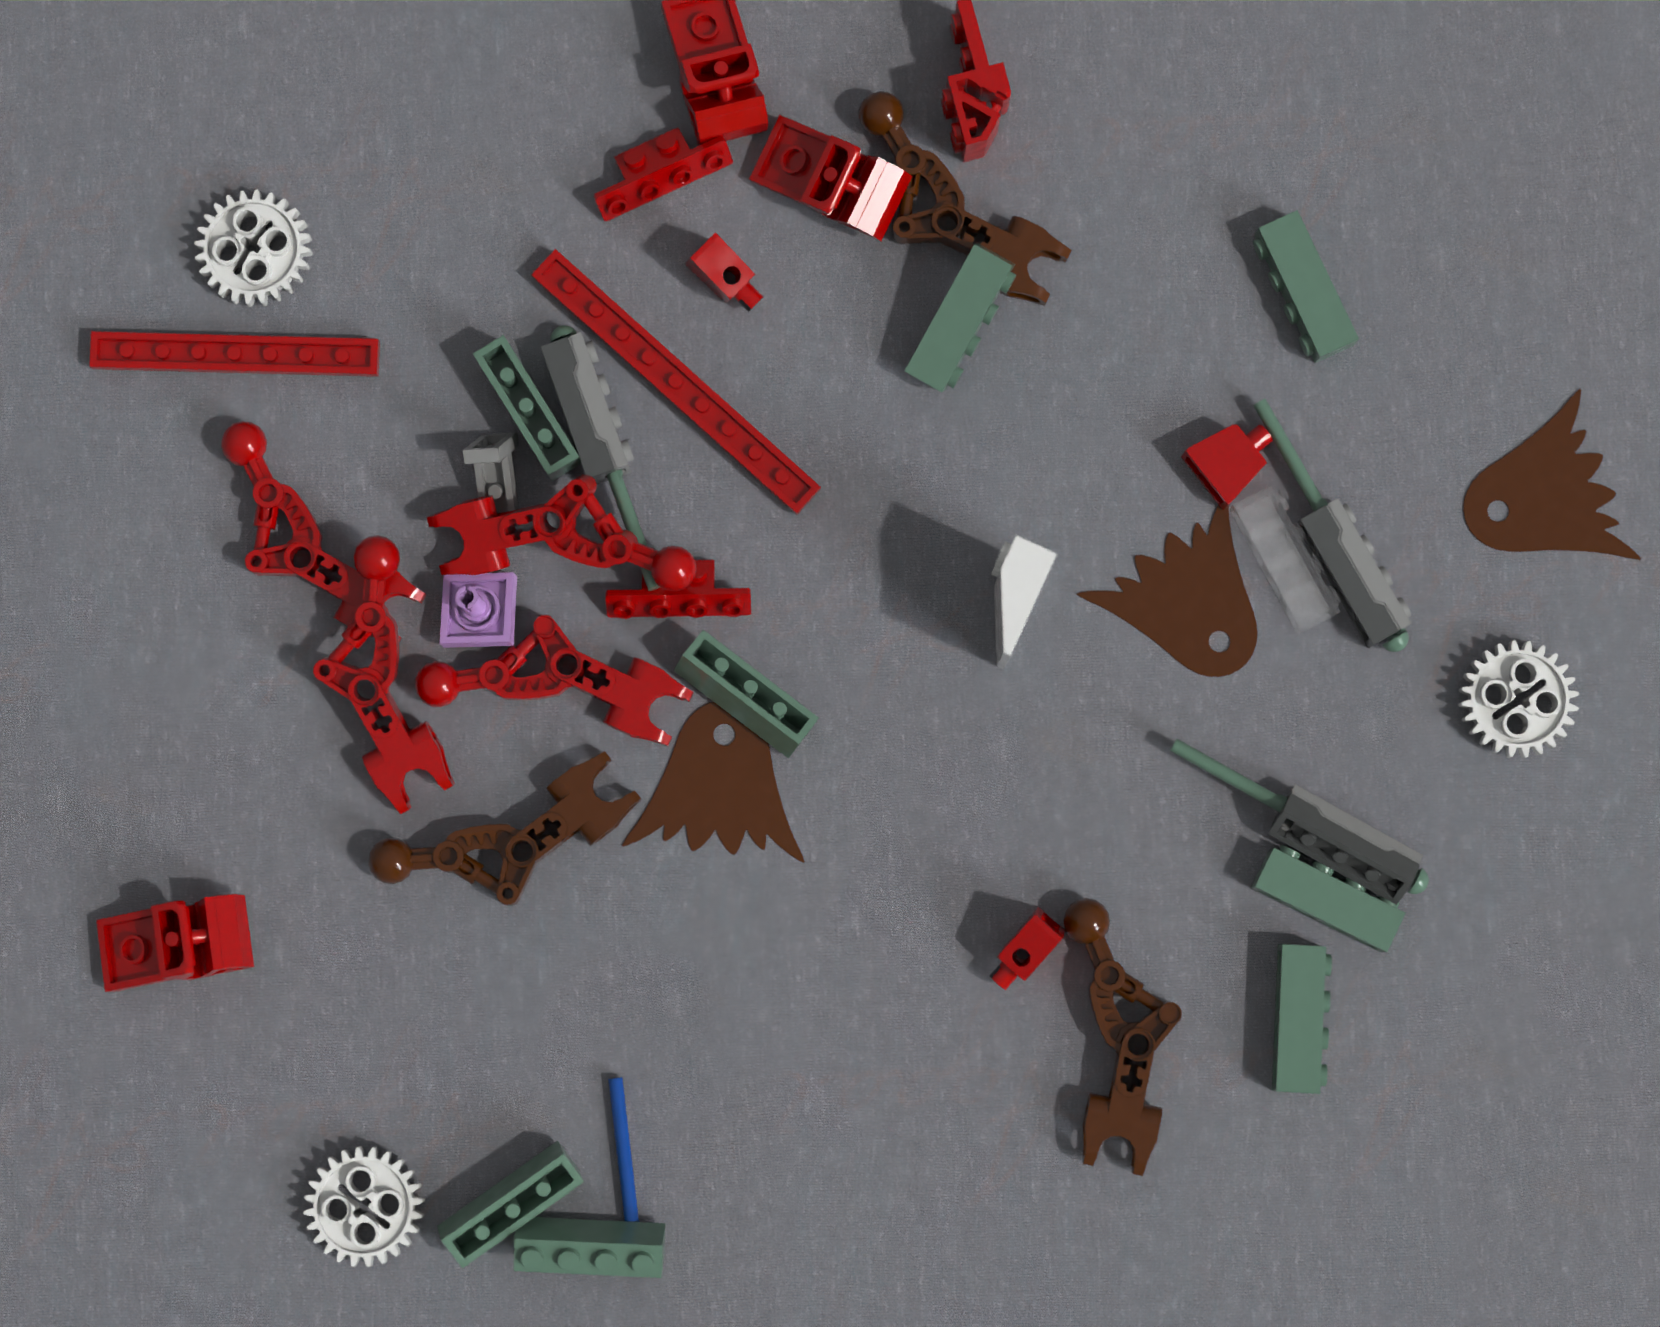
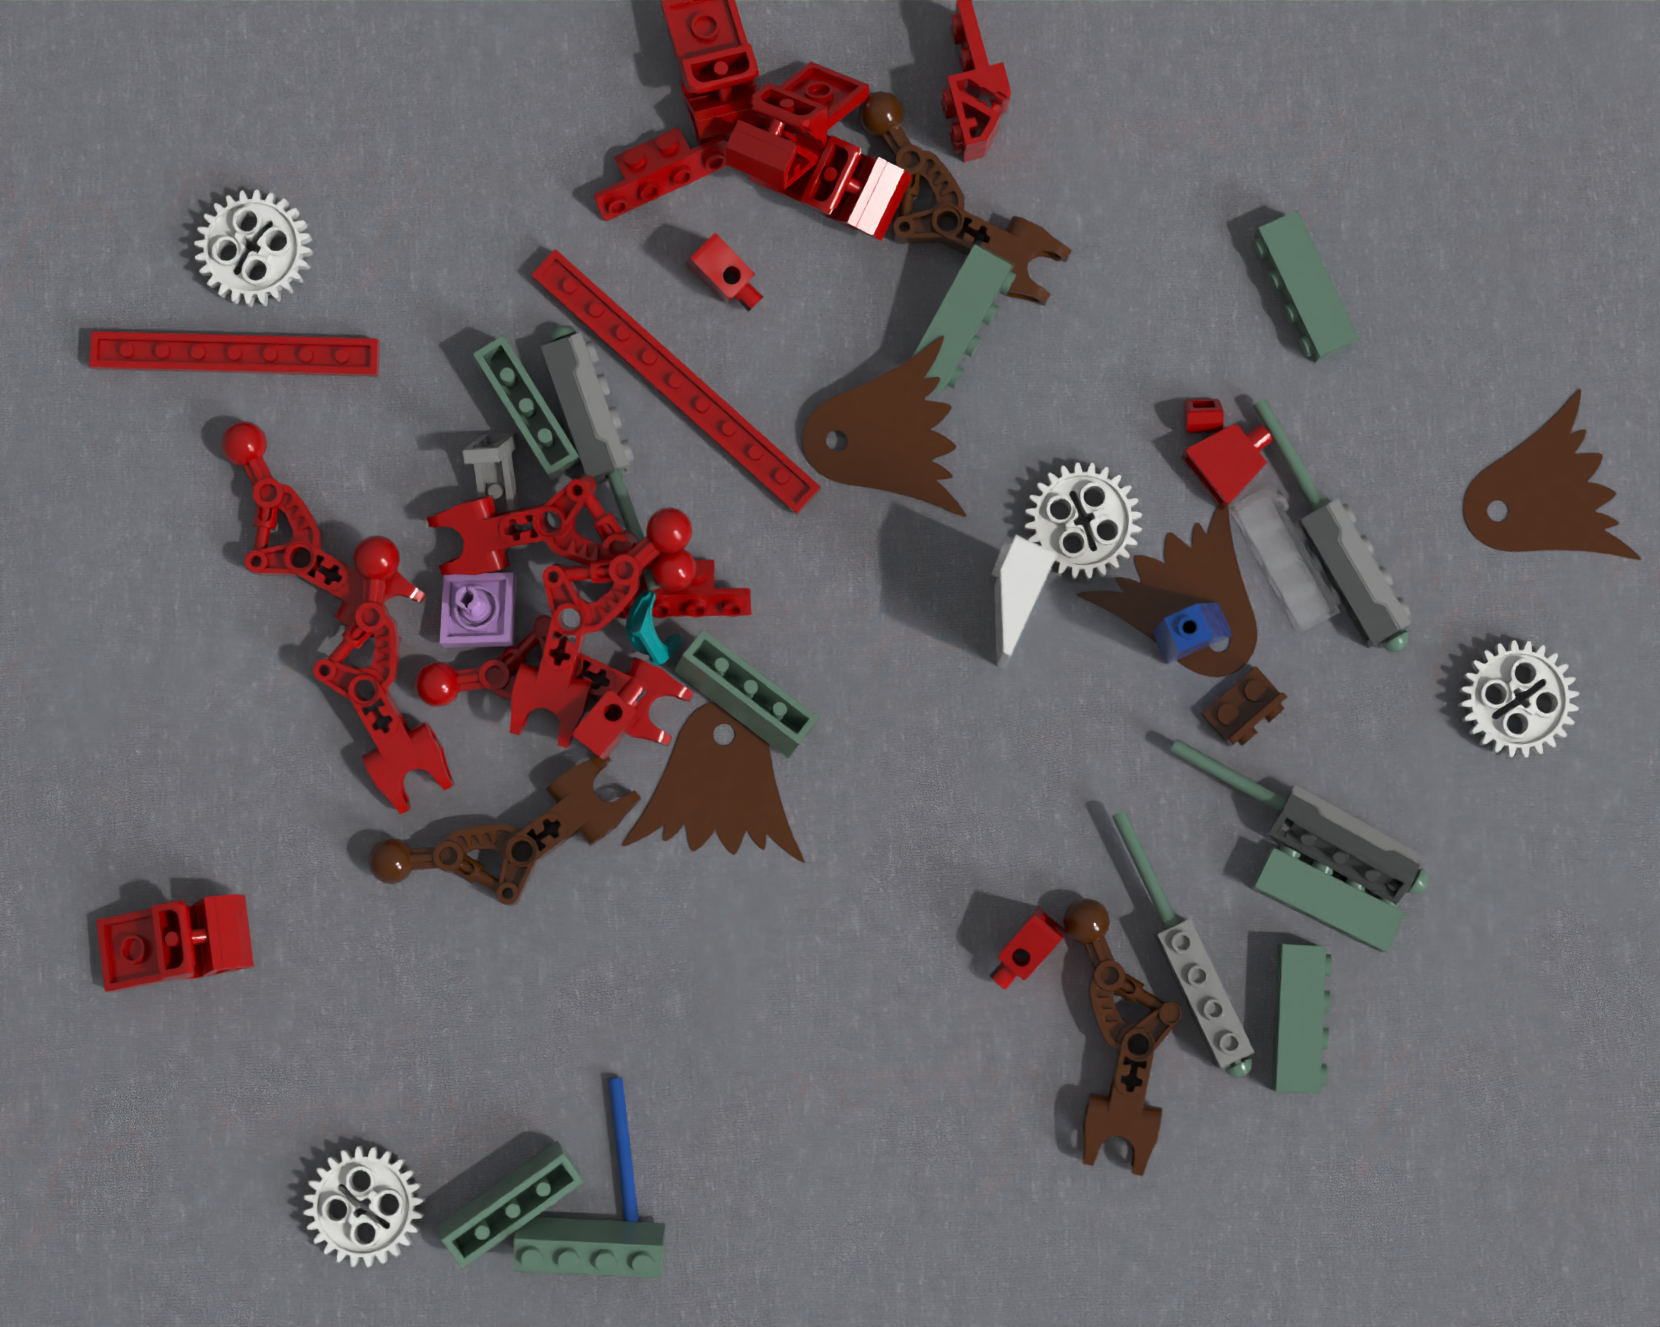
(554, 681): none -> red piece
(600, 733): none -> red torso
(642, 633): none -> teal helmet
(795, 124): none -> red piece
(887, 434): none -> reddish brown piece
(1114, 511): none -> white gear
(1192, 969): none -> light grey piece
(1203, 415): none -> red brick
(1209, 625): none -> blue slope
(1243, 707): none -> reddish brown bracket

